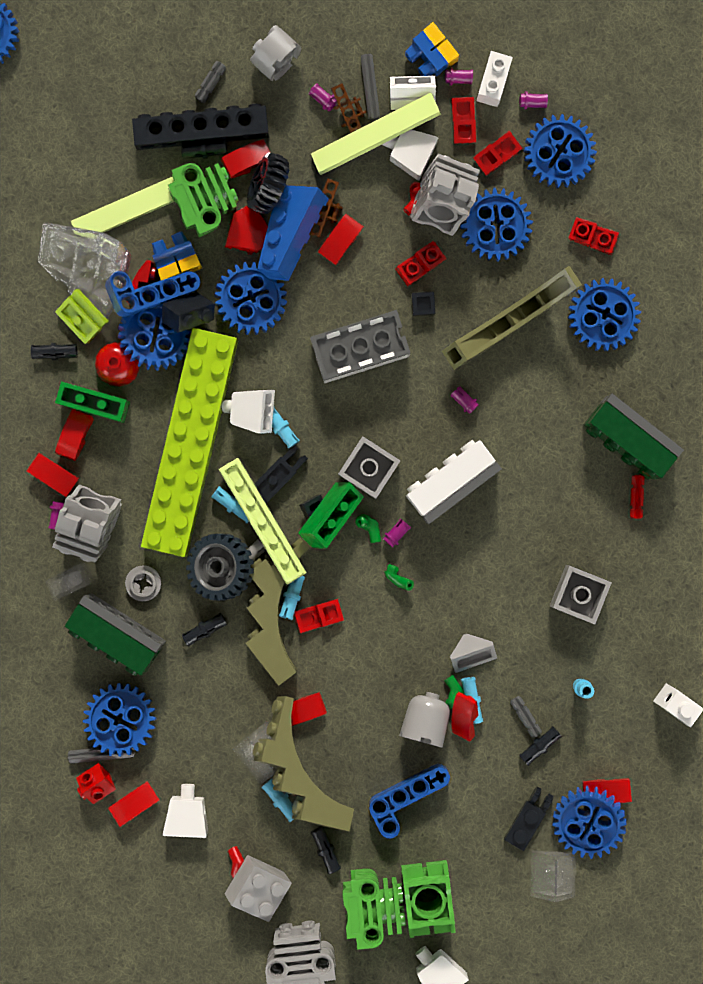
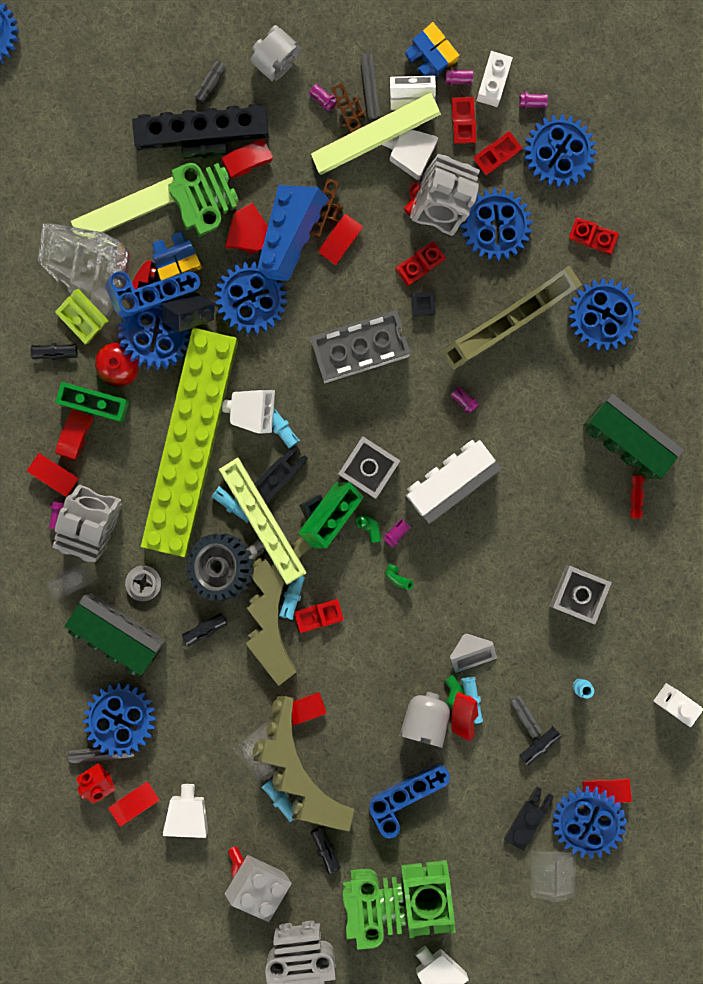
(268, 183): black gear -> none

